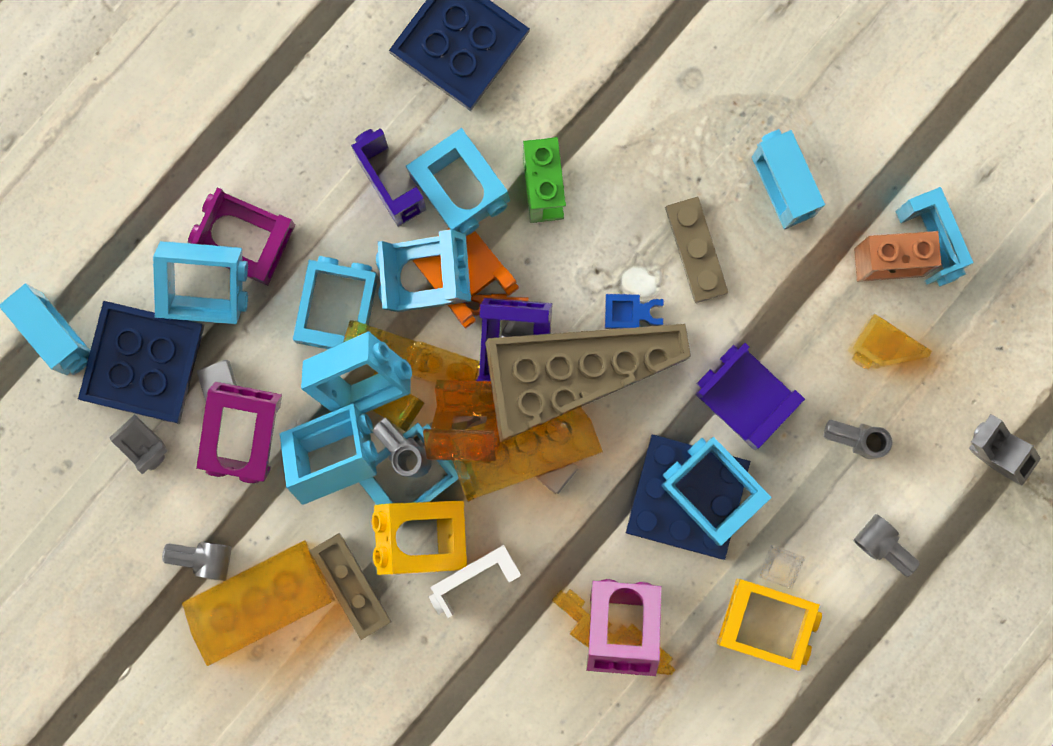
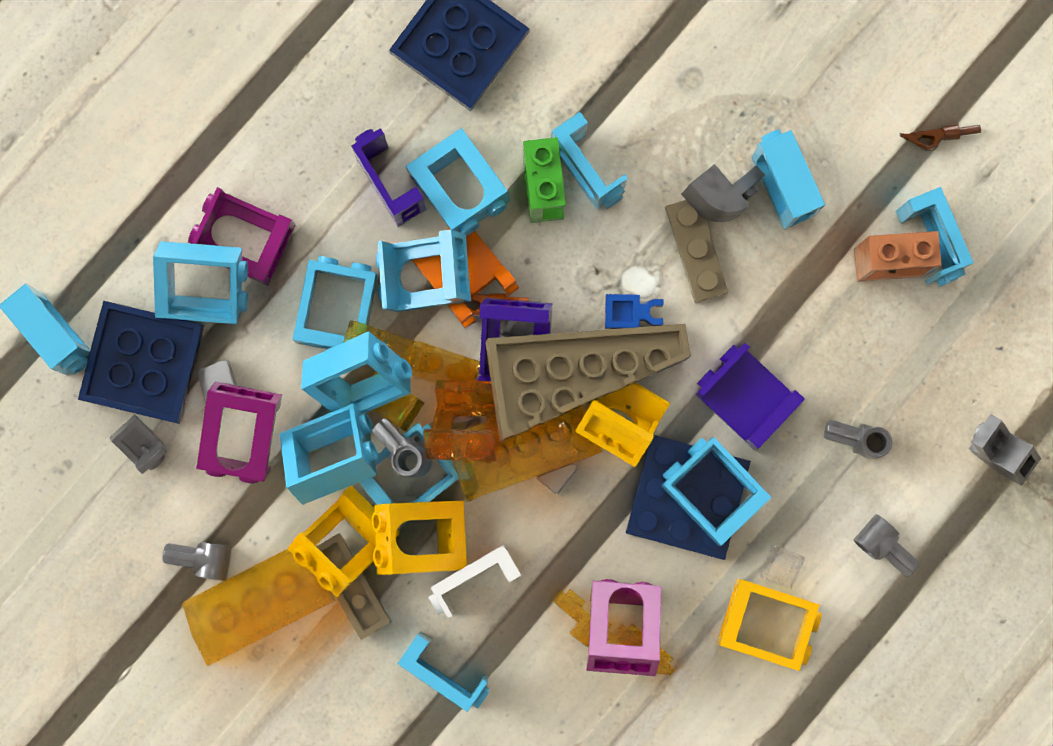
(358, 514): none -> yellow panel
(438, 681): none -> medium azure panel
(568, 135): none -> medium azure panel
(627, 439): none -> yellow panel
(718, 198): none -> flat silver brick
(884, 345): clear yellow slope -> none
(937, 135): none -> reddish brown hand

